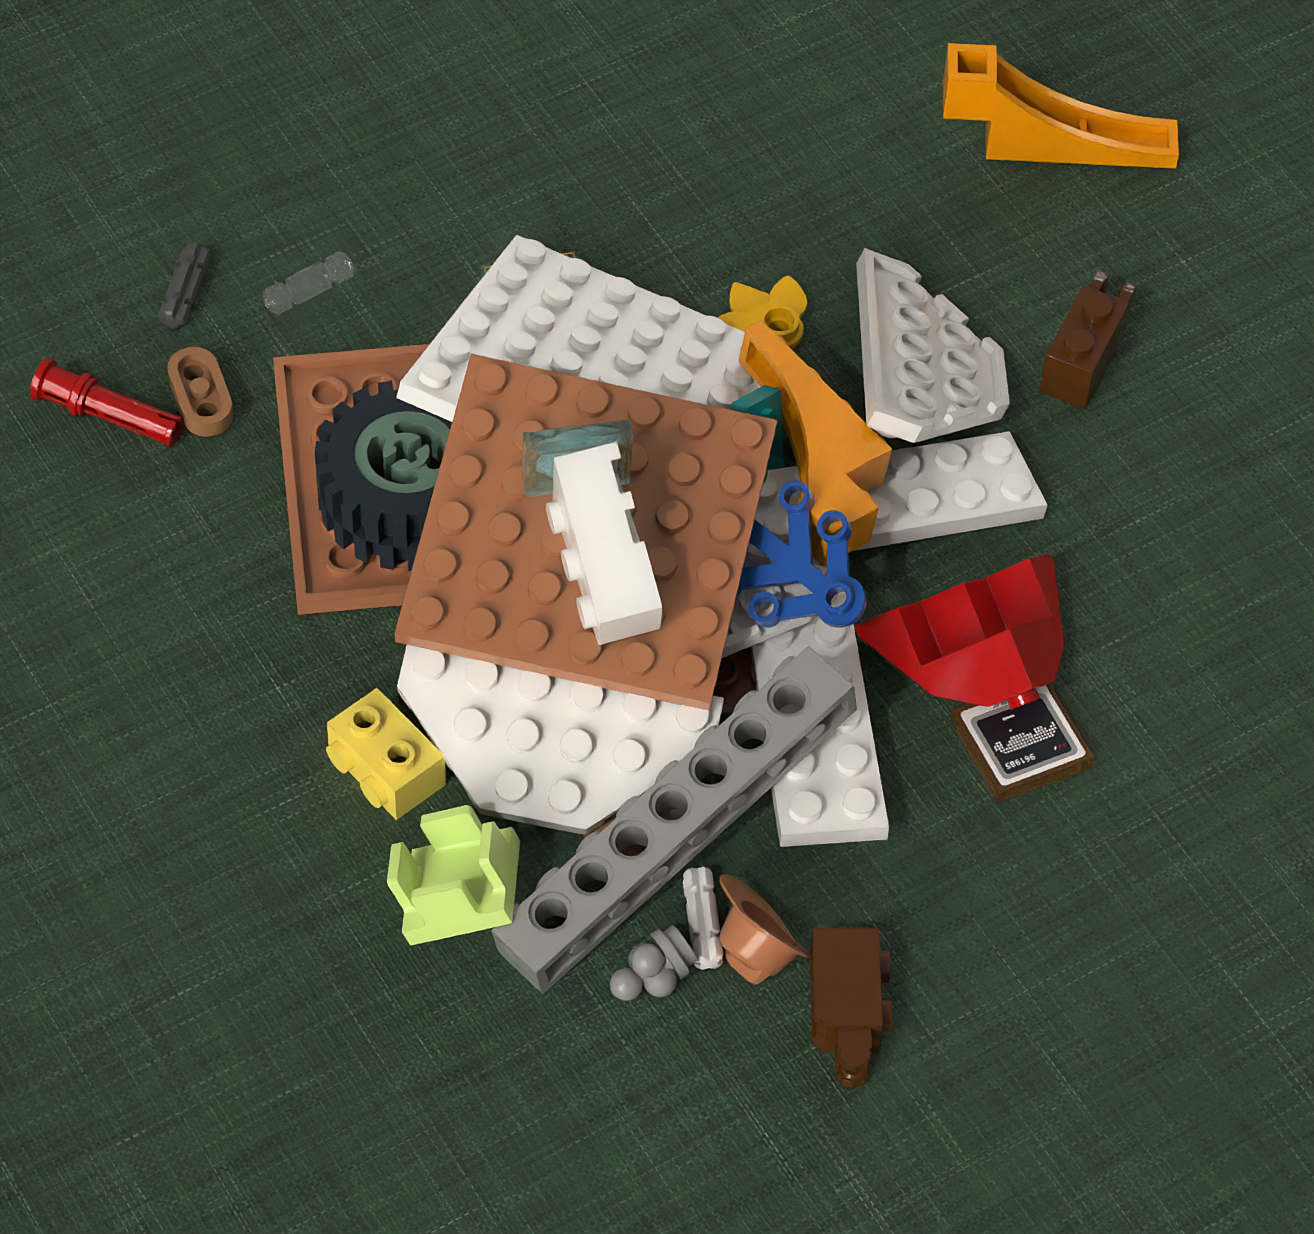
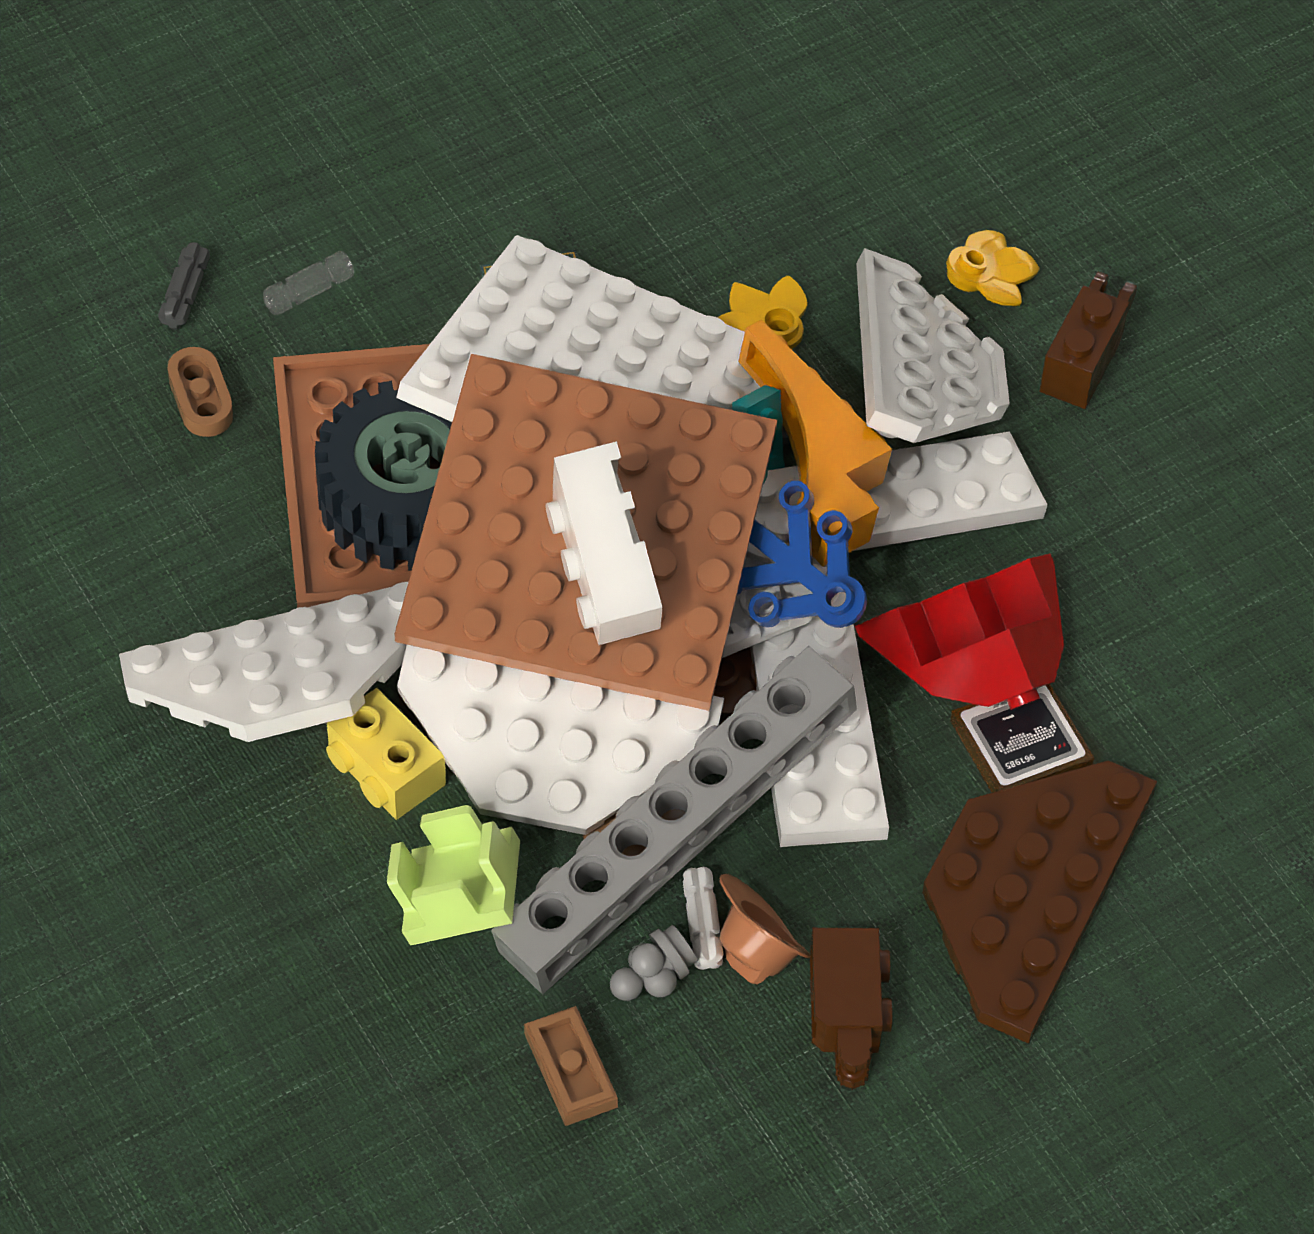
(85, 396): red pin -> none
(274, 669): none -> white plate
(543, 445): clear light blue tile -> none
(570, 1066): none -> medium nougat plate
(991, 267): none -> yellow plate
(1026, 882): none -> reddish brown plate
(1045, 126): light orange arch -> none

